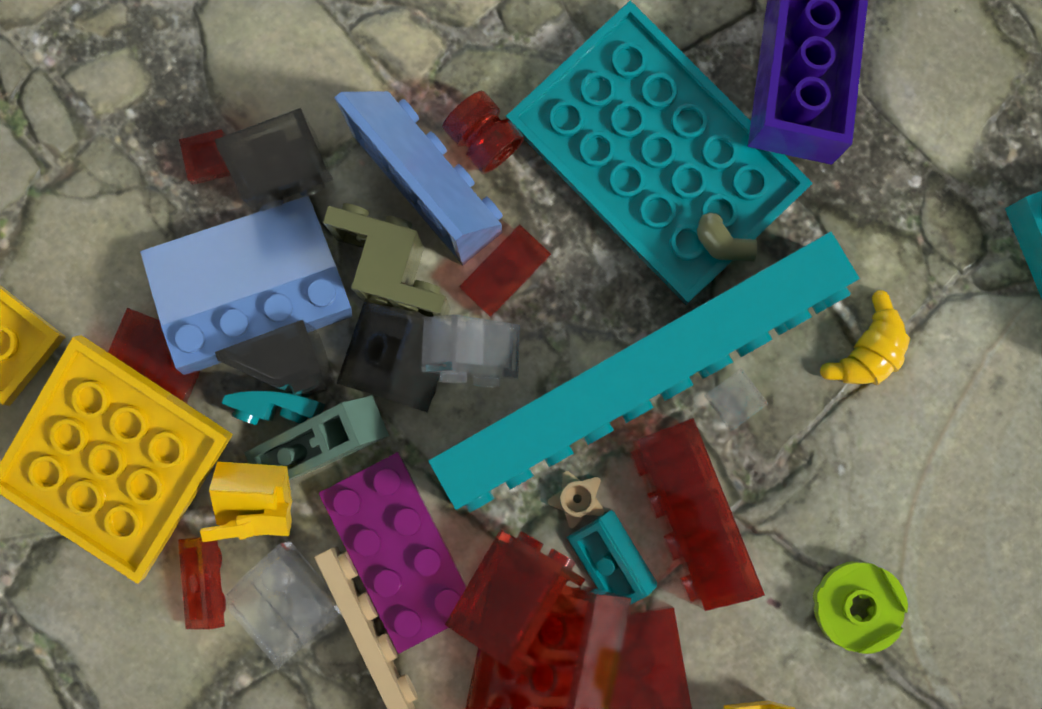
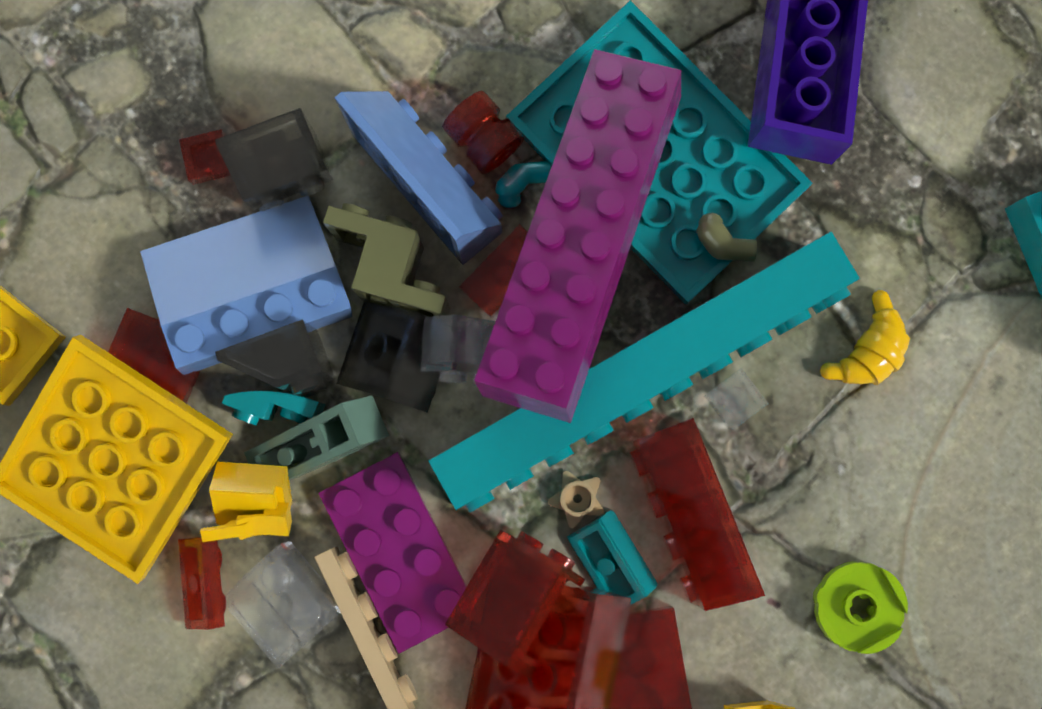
(517, 178): none -> teal arm
(580, 236): none -> magenta brick

